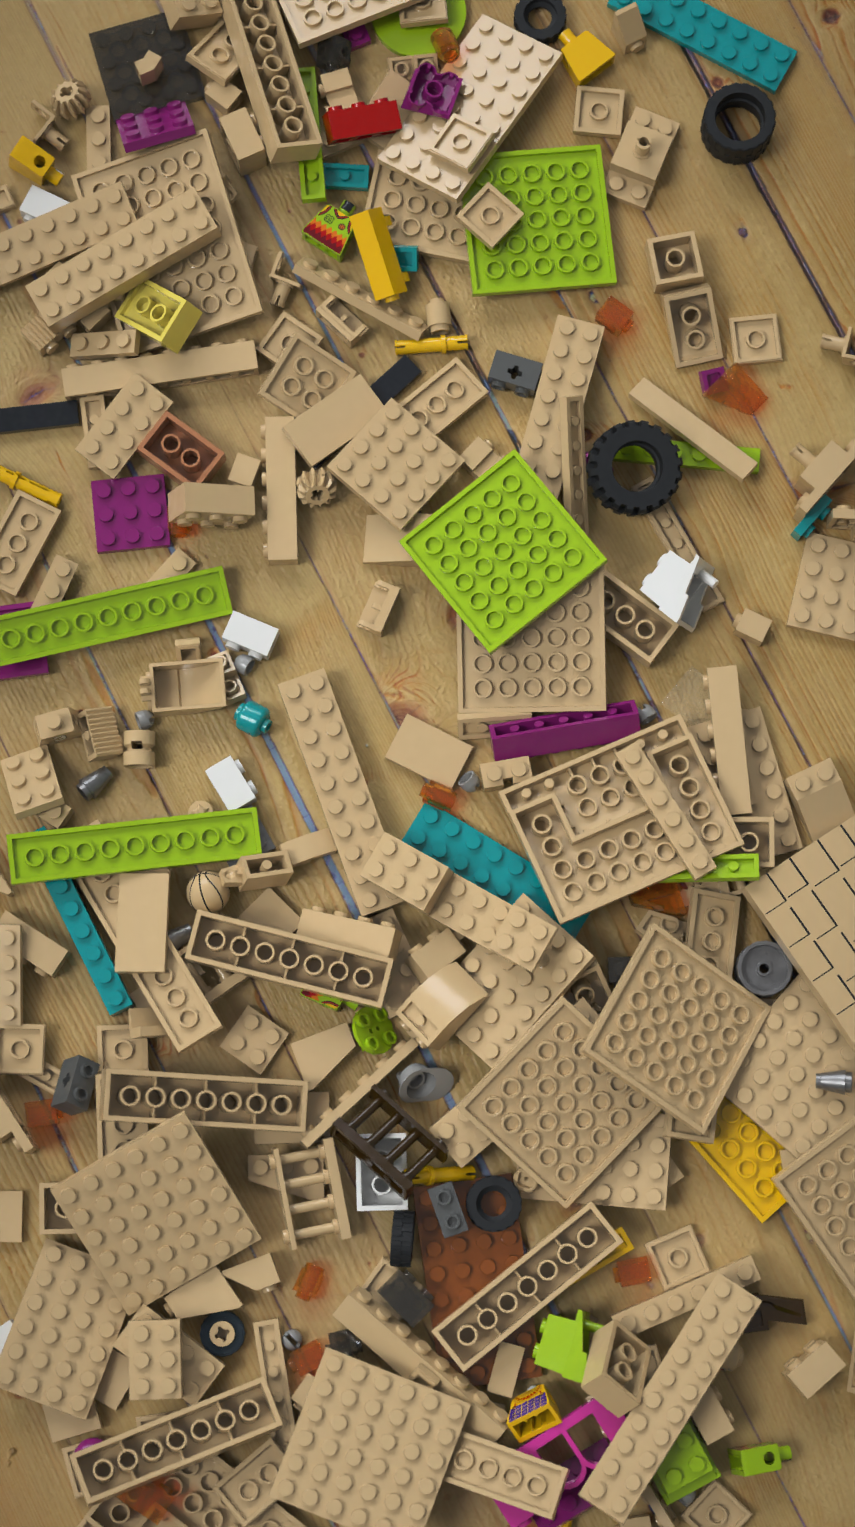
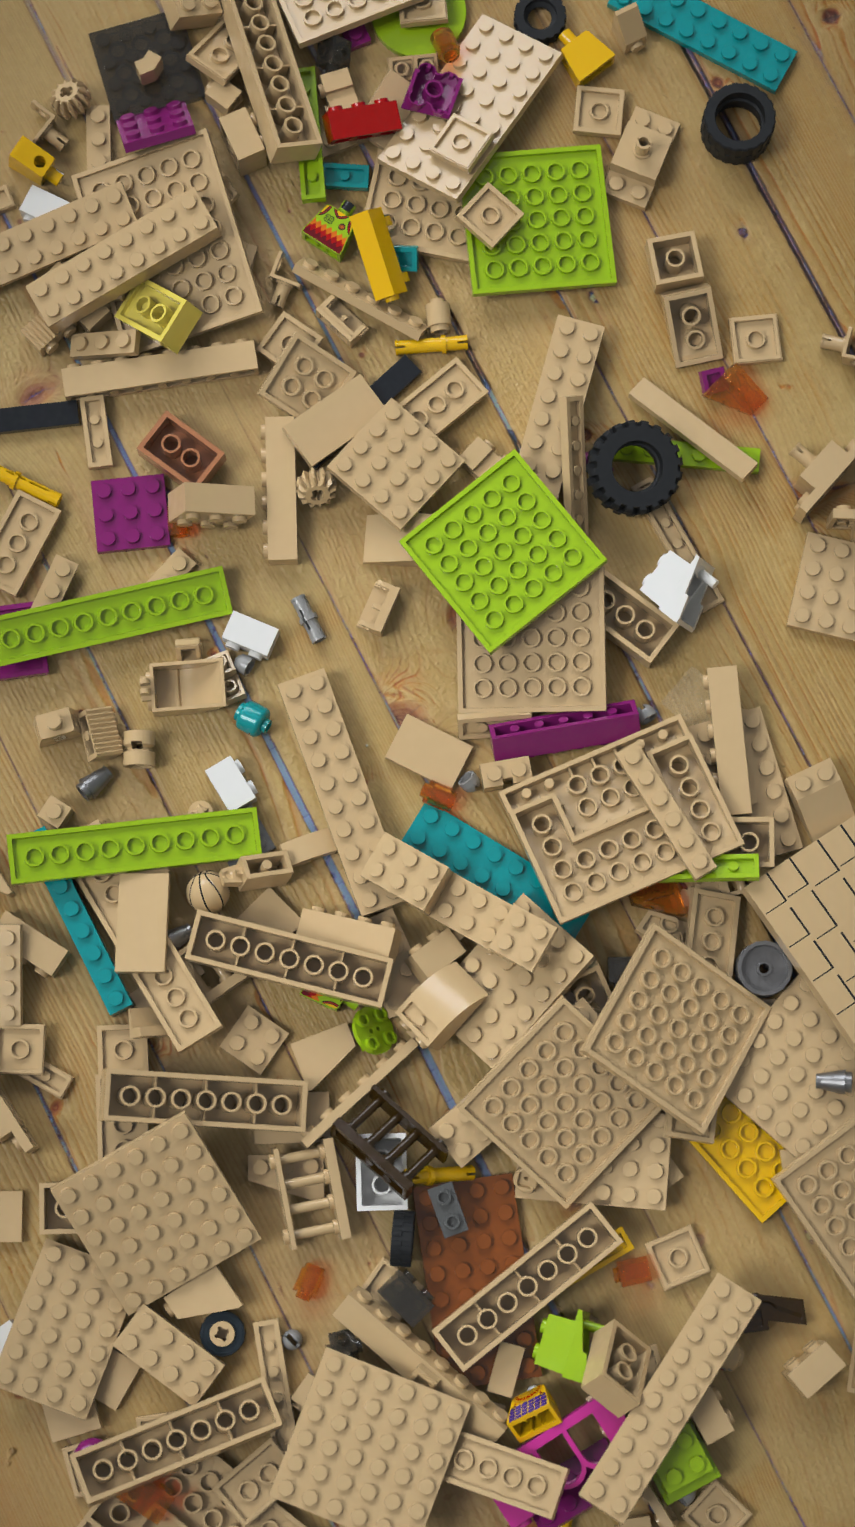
(32, 782): tan plate -> none
(42, 1114): clear orange brick -> none
(75, 1085): dark grey brick -> none
(123, 426): tan plate -> none
(144, 719): light grey hinge -> none
(155, 1359): tan brick -> none
(245, 470): tan brick -> none
(256, 1273): tan slope -> none
(306, 1358): clear orange brick -> none
(308, 619): none -> light grey pin
(423, 1083): light grey piece -> none
(487, 1222): black tyre -> none
(503, 367): dark grey brick -> none
(615, 317): clear orange brick -> none
(683, 1297): tan brick -> none
(750, 1459): lime torso -> none
(751, 626): tan brick -> none
(806, 526): teal plate -> none

